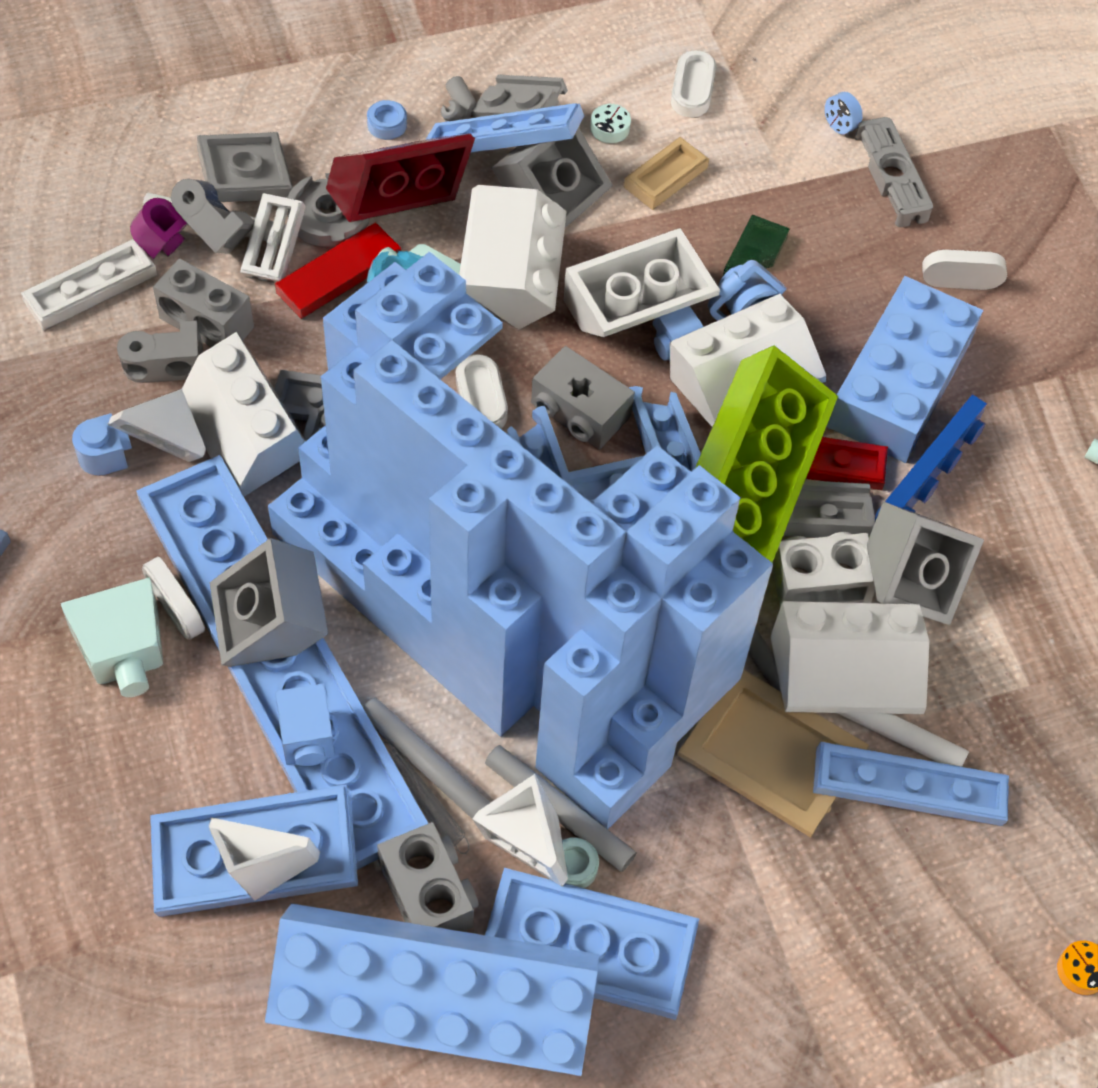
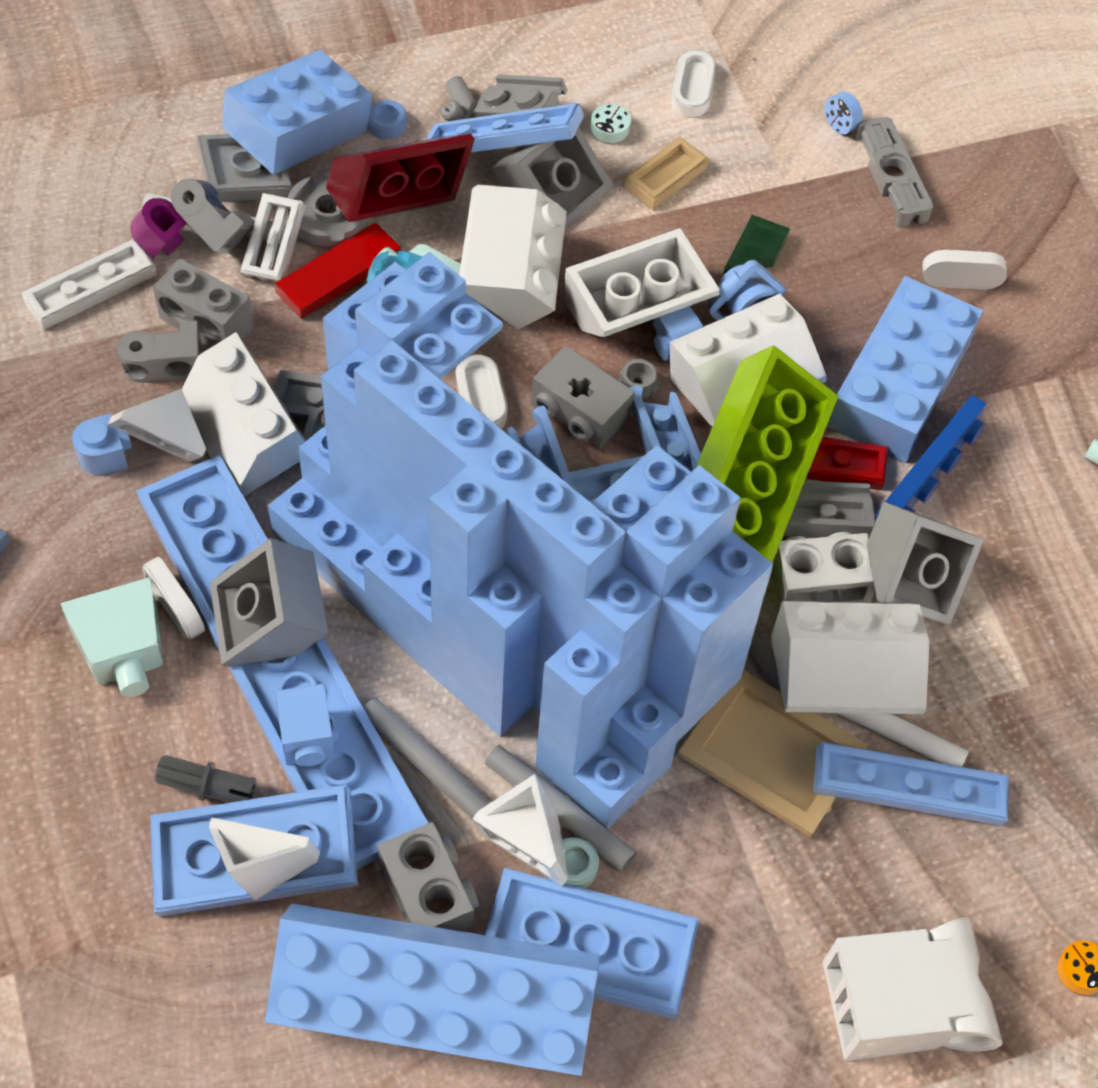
(204, 780): none -> dark grey axle
(296, 111): none -> light blue brick
(640, 371): none -> light grey plate
(910, 992): none -> white piece

